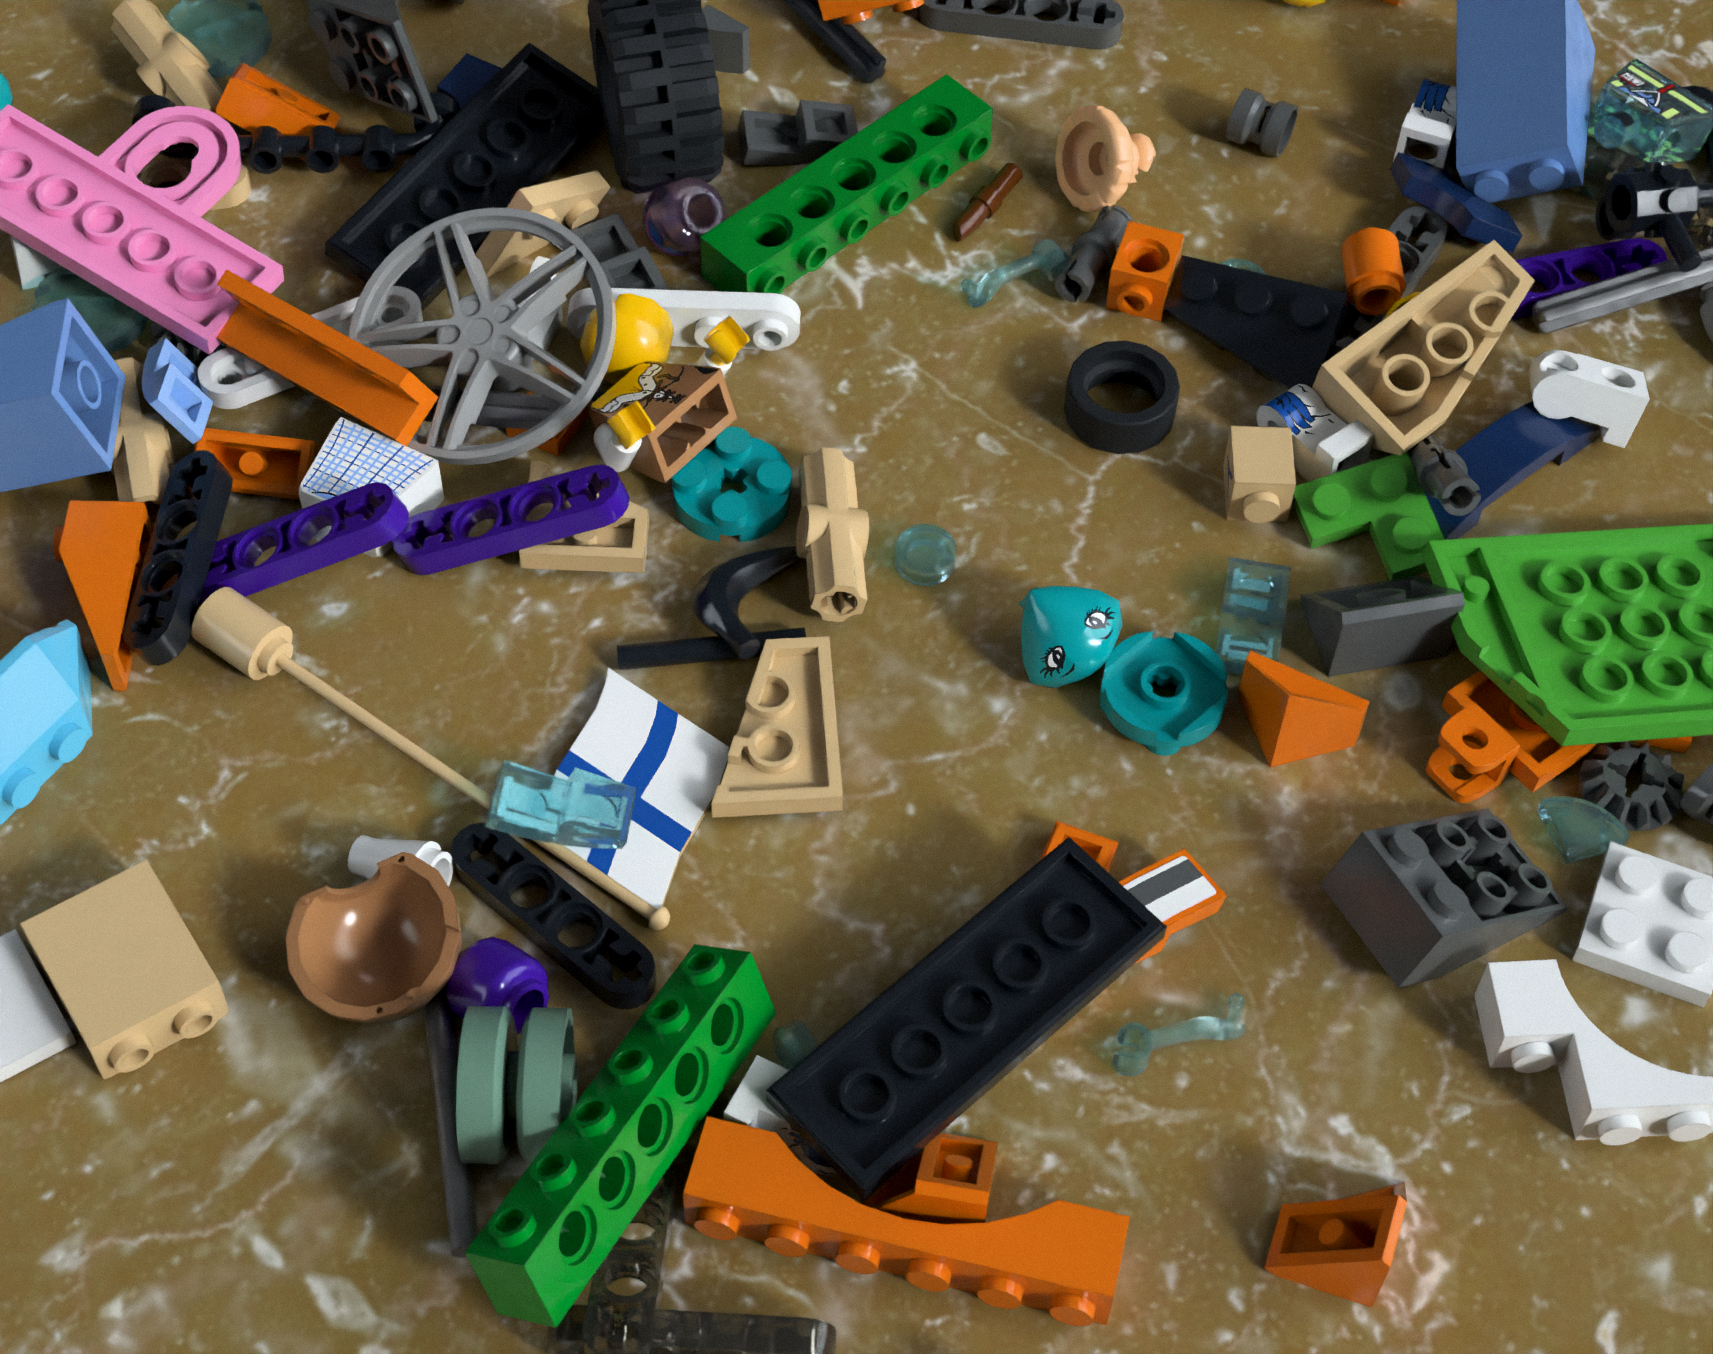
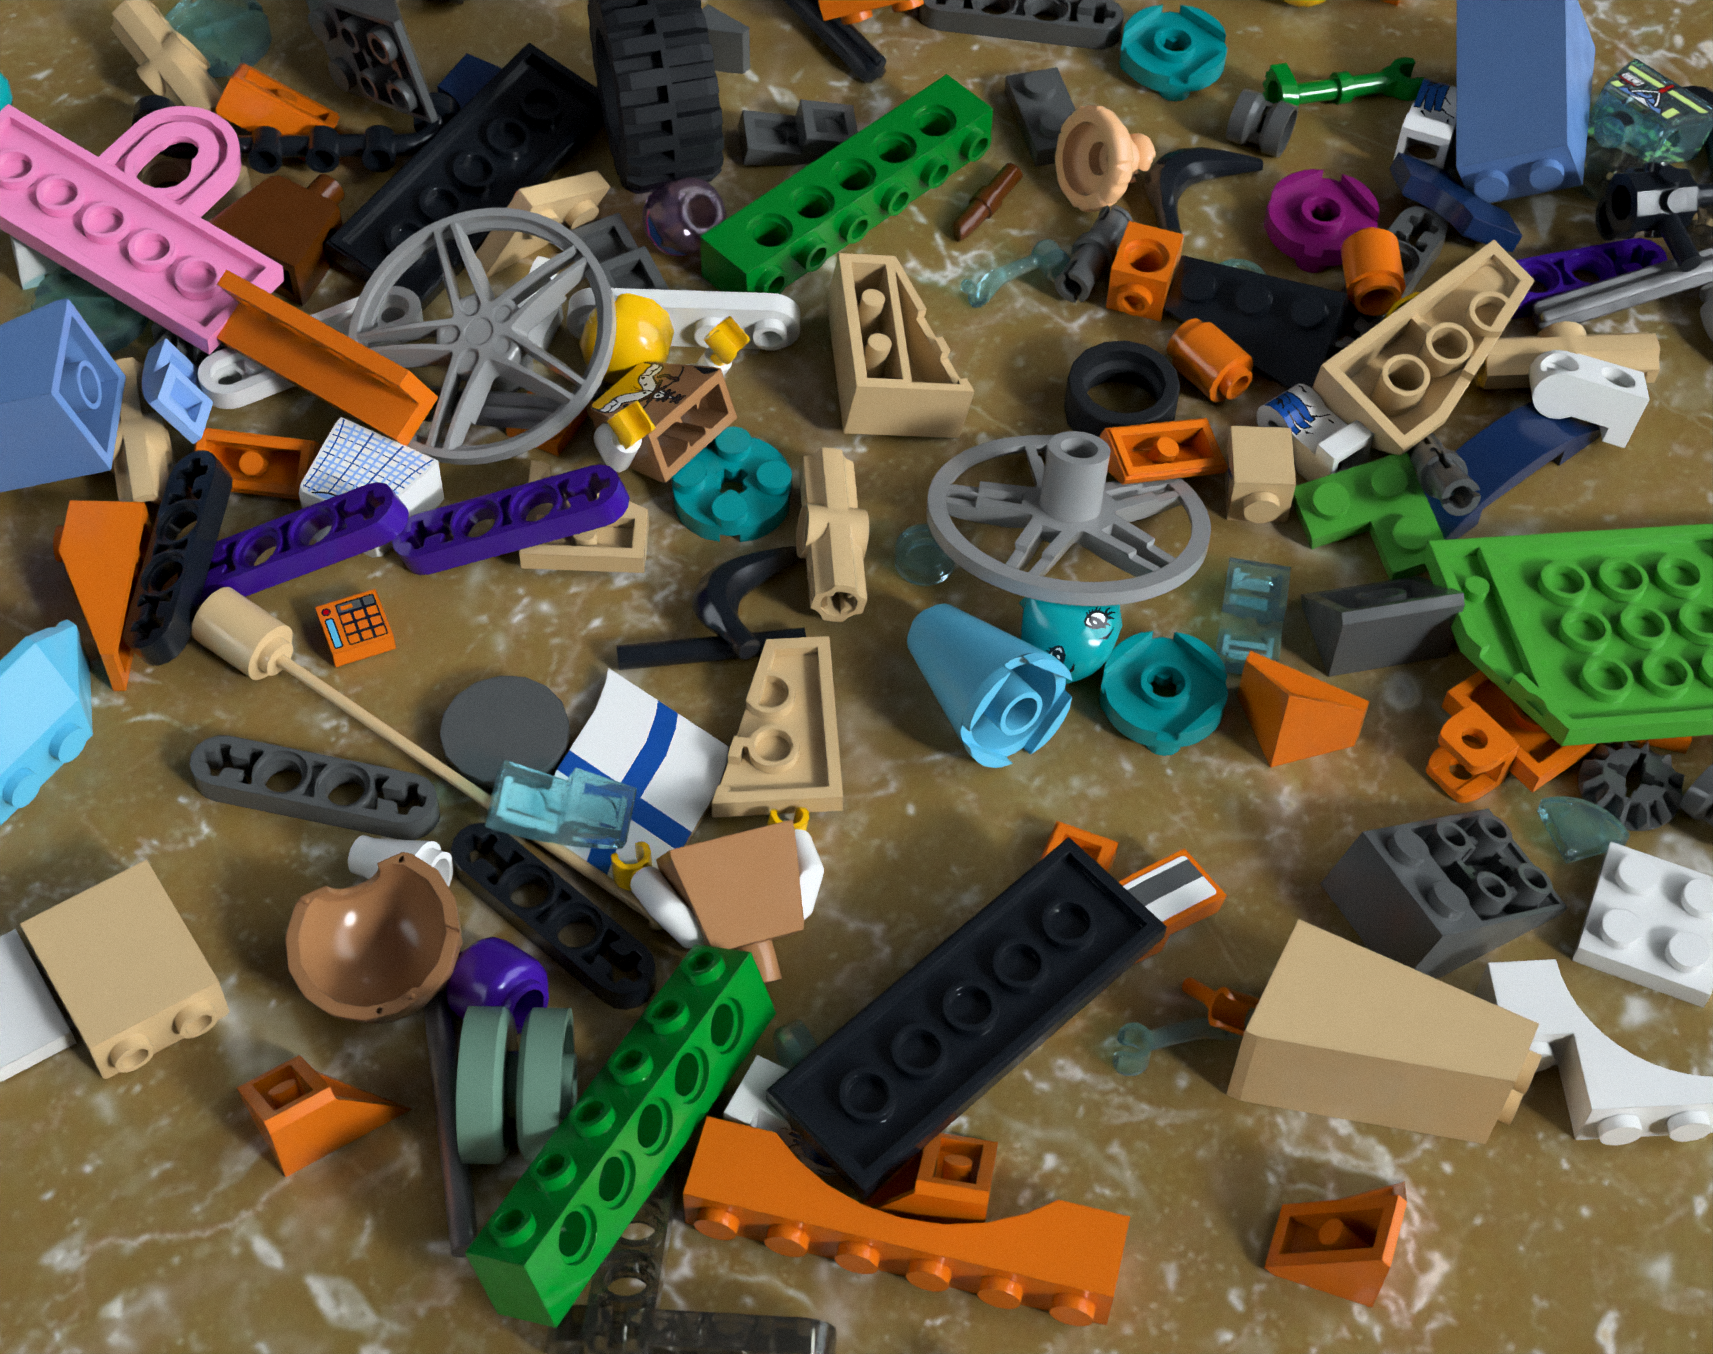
(288, 227): none -> reddish brown torso
(311, 795): none -> dark grey beam
(311, 1113): none -> orange slope
(355, 628): none -> orange tile
(501, 722): none -> dark grey tile
(732, 888): none -> medium nougat torso
(886, 356): none -> tan wedge
(989, 683): none -> medium azure cone
(1040, 109): none -> dark grey plate
(1064, 509): none -> light grey wheel
(1163, 451): none -> orange slope
(1173, 73): none -> teal plate
(1187, 167): none -> black piece
(1210, 360): none -> orange brick
(1225, 1005): none -> orange hand
(1308, 240): none -> magenta plate
(1342, 86): none -> green piece
(1381, 1044): none -> tan slope
(1511, 356): none -> tan piece

